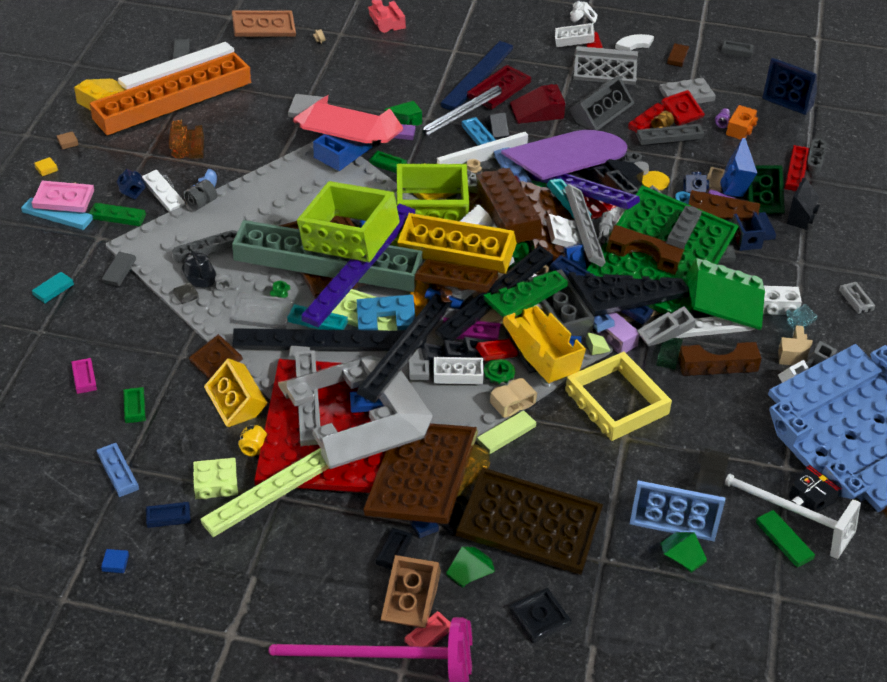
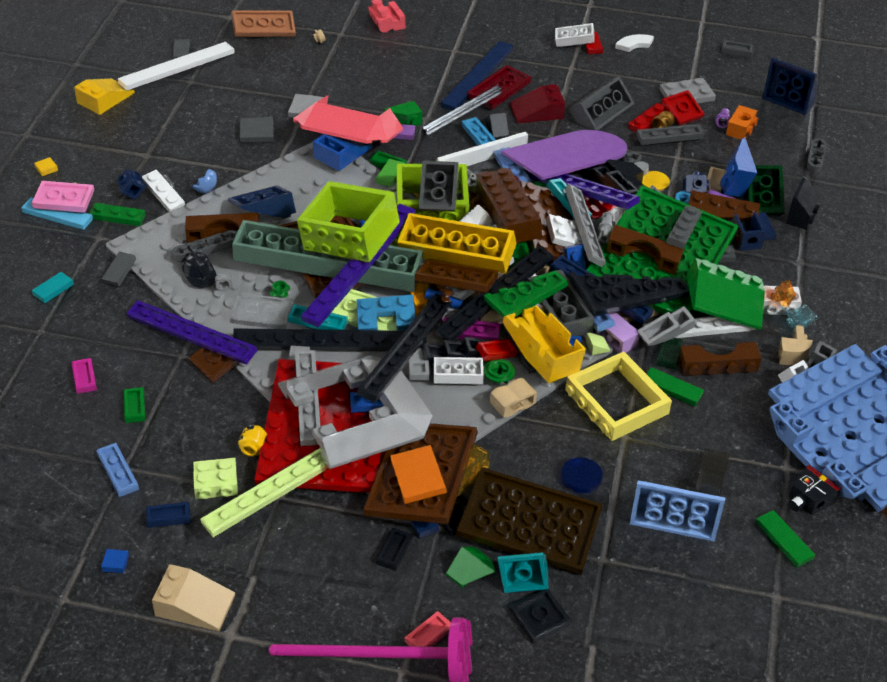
(67, 140): medium nougat tile -> none
(170, 93): orange brick -> none
(185, 141): clear orange hips -> none
(185, 293): clear smoke tile -> none
(192, 332): none -> dark purple tile
(192, 599): none -> tan slope
(200, 194): dark grey wheel -> none
(204, 226): none -> reddish brown arch
(235, 393): yellow slope -> none
(256, 129): none -> dark grey tile
(269, 201): none -> dark blue slope
(388, 174): none -> bright green tile
(411, 591): medium nougat slope -> none
(418, 474): none -> orange tile
(439, 186): none -> dark grey slope
(474, 165): tan plate -> none
(506, 432): yellowish green tile -> none
(524, 572): none -> teal slope
(580, 9): white bracket -> none
(581, 475): none -> clear blue tile
(606, 58): light grey fence -> none
(675, 387): none -> green tile
(678, 55): reddish brown tile -> none
(685, 550): green slope -> none
(784, 293): none -> clear orange tile
(796, 167): red tile -> none
(843, 529): white tile -> none
(854, 298): light grey tile -> none

